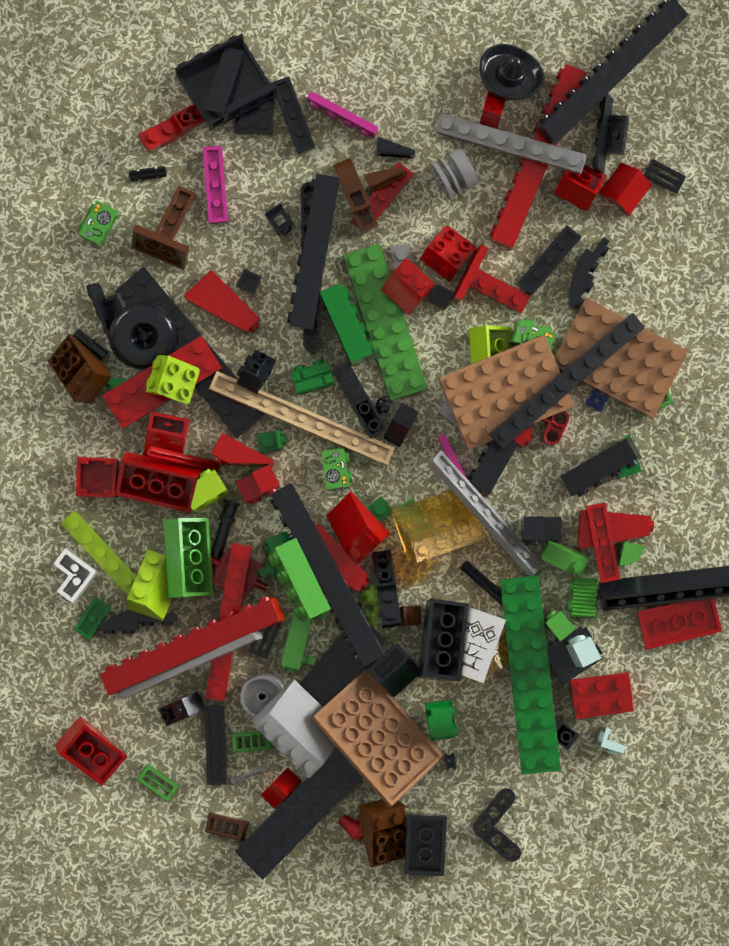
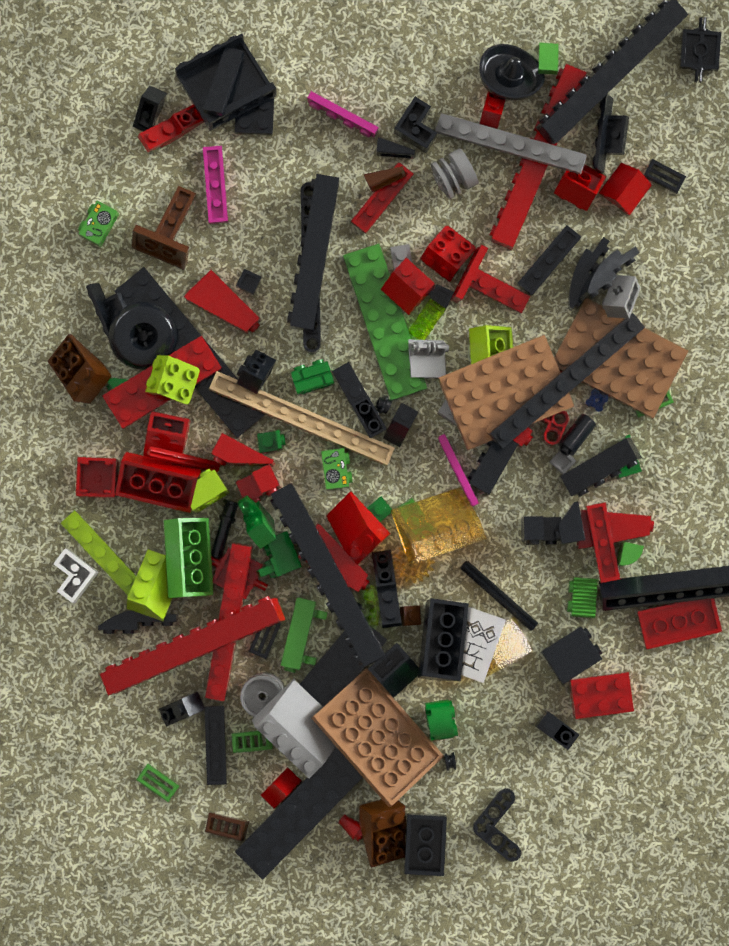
(90, 344): black axle -> none
(90, 751): red slope -> none
(92, 618): green plate -> none
(147, 173): black axle -> none
(149, 108): none -> black slope
(189, 665): light grey tile -> none
(258, 521): none -> green hinge
(263, 769): light grey hinge -> none
(279, 220): black window -> none
(293, 116): black plate -> none
(298, 580): bright green brick -> none
(345, 322): green brick -> none
(355, 195): reddish brown slope -> none
(412, 128): none -> black brick
(426, 320): none -> clear neon green slope
(427, 358): none -> light grey hinge
(485, 513): light grey plate -> none
(526, 331): bright green brick -> none
(530, 675): green plate -> none
(548, 58): none -> bright green slope
(558, 625): bright green slope -> none
(562, 462): none -> light grey tile
(565, 558): bright green slope -> none
(570, 527): none -> black slope
(576, 435): none -> black brick
(582, 650): light aqua brick -> none
(606, 272): none -> black slope
(612, 747): light aqua bracket -> none
(621, 297): none -> light grey brick
(700, 50): none -> black plate

